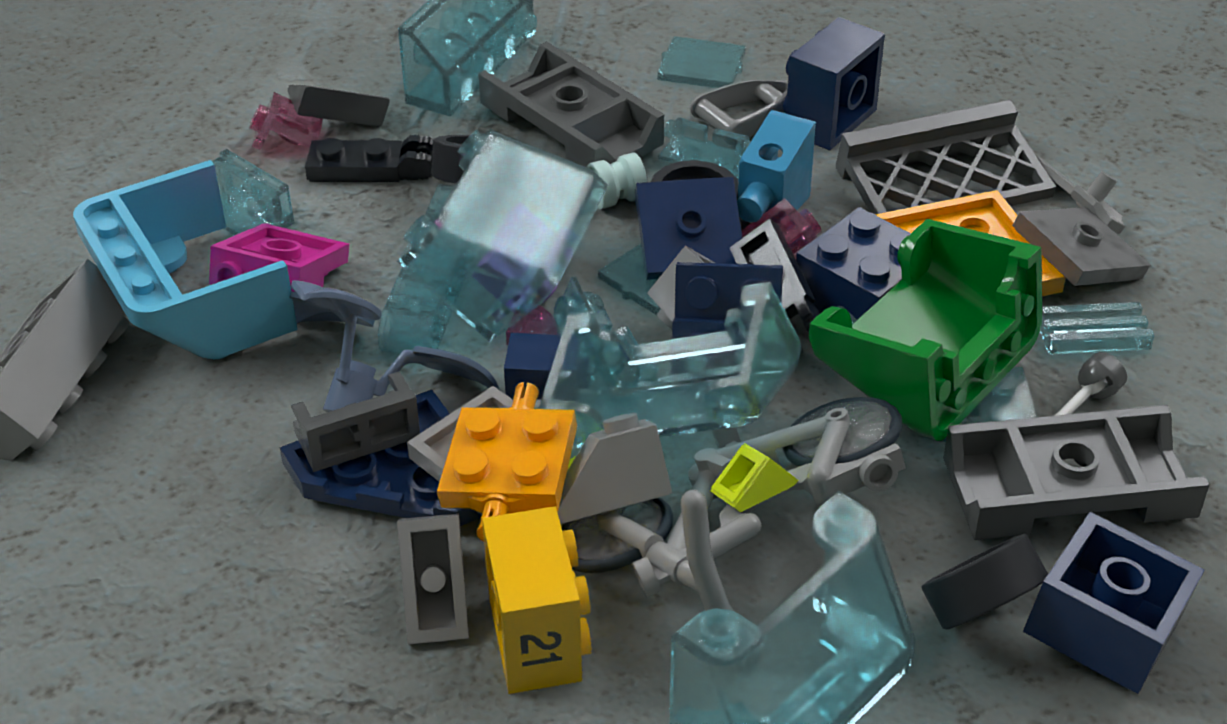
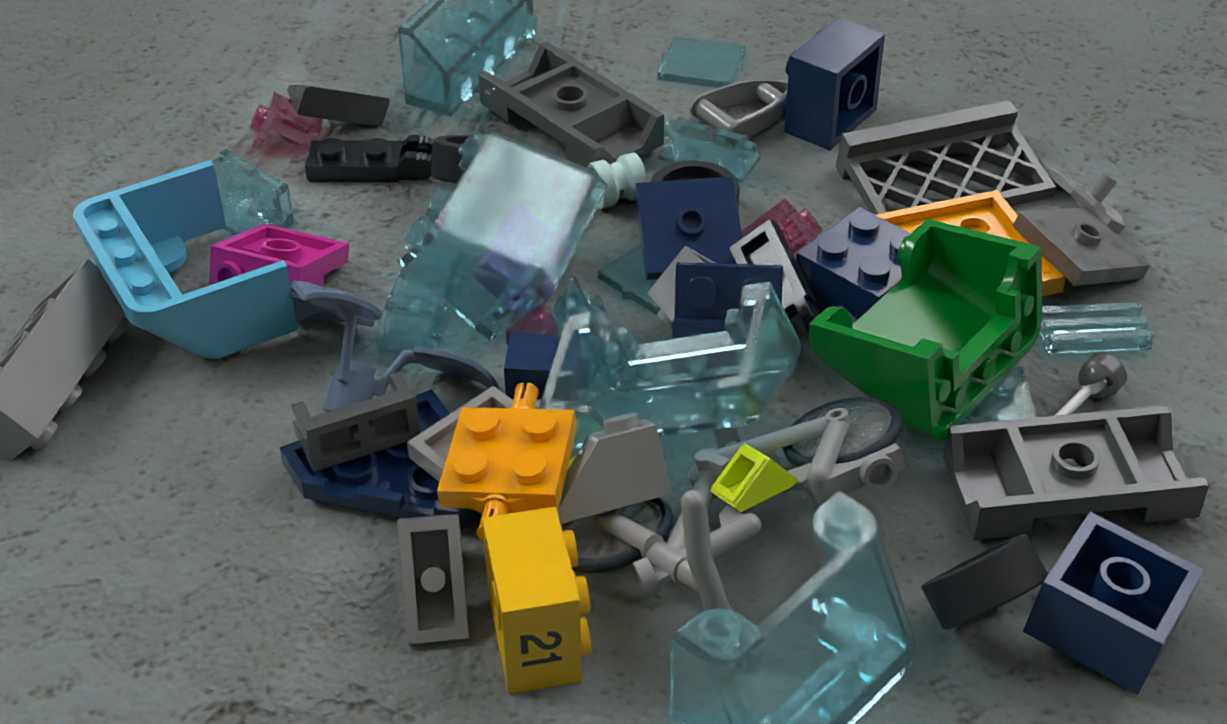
(770, 179): dark azure torso -> none

